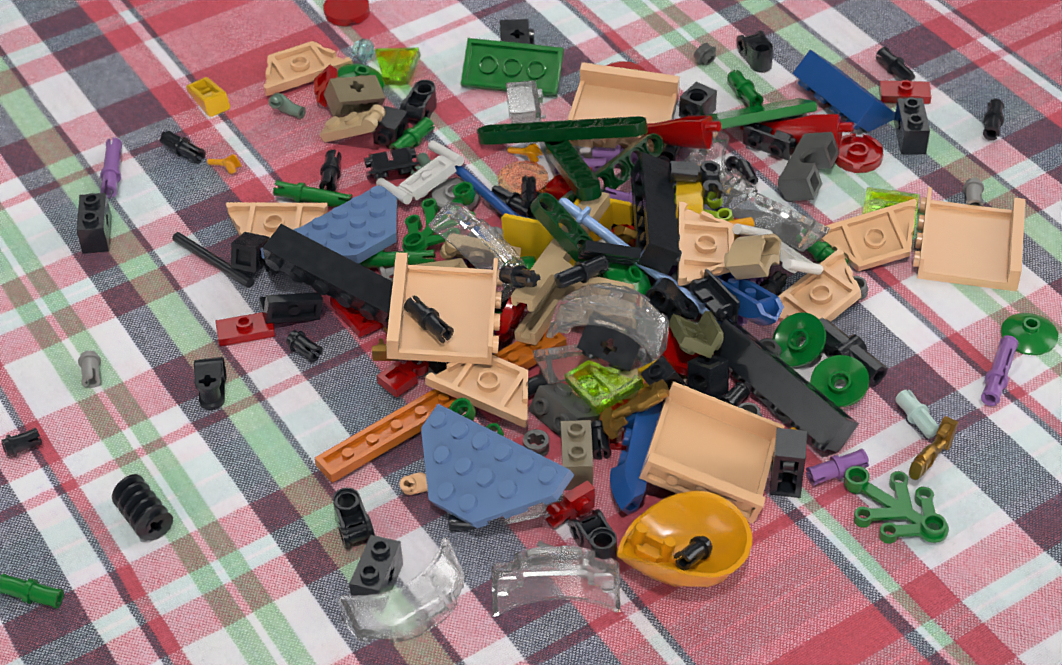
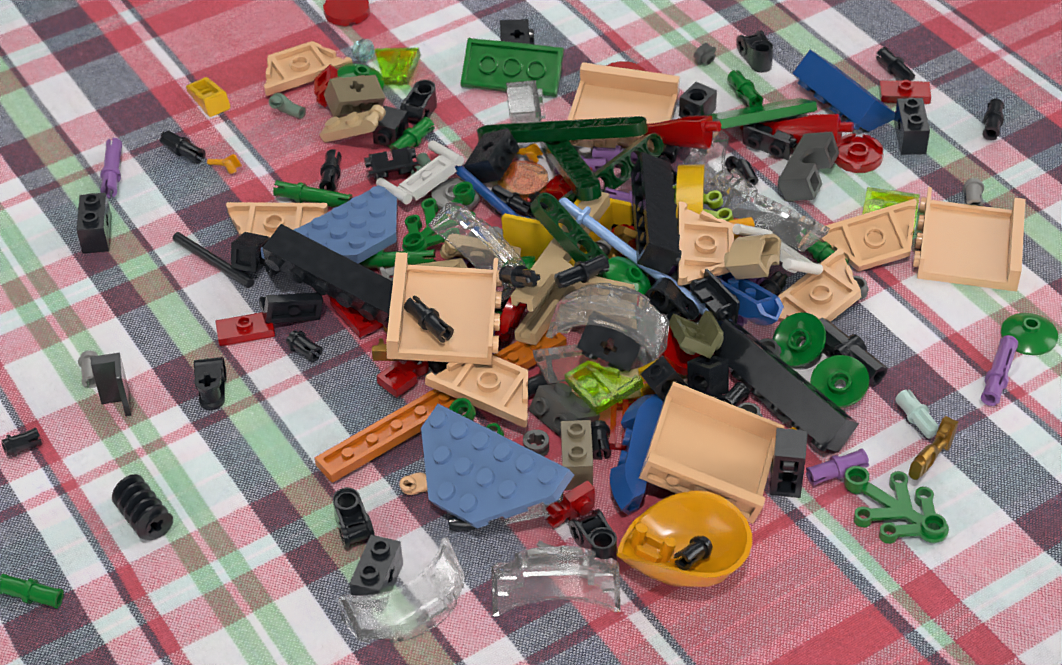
(111, 380): none -> black panel
(492, 156): none -> black brick
(528, 191): black axle -> none
(614, 253): black tile -> none
(640, 402): pearl gold piece -> none
(706, 173): black bar -> none

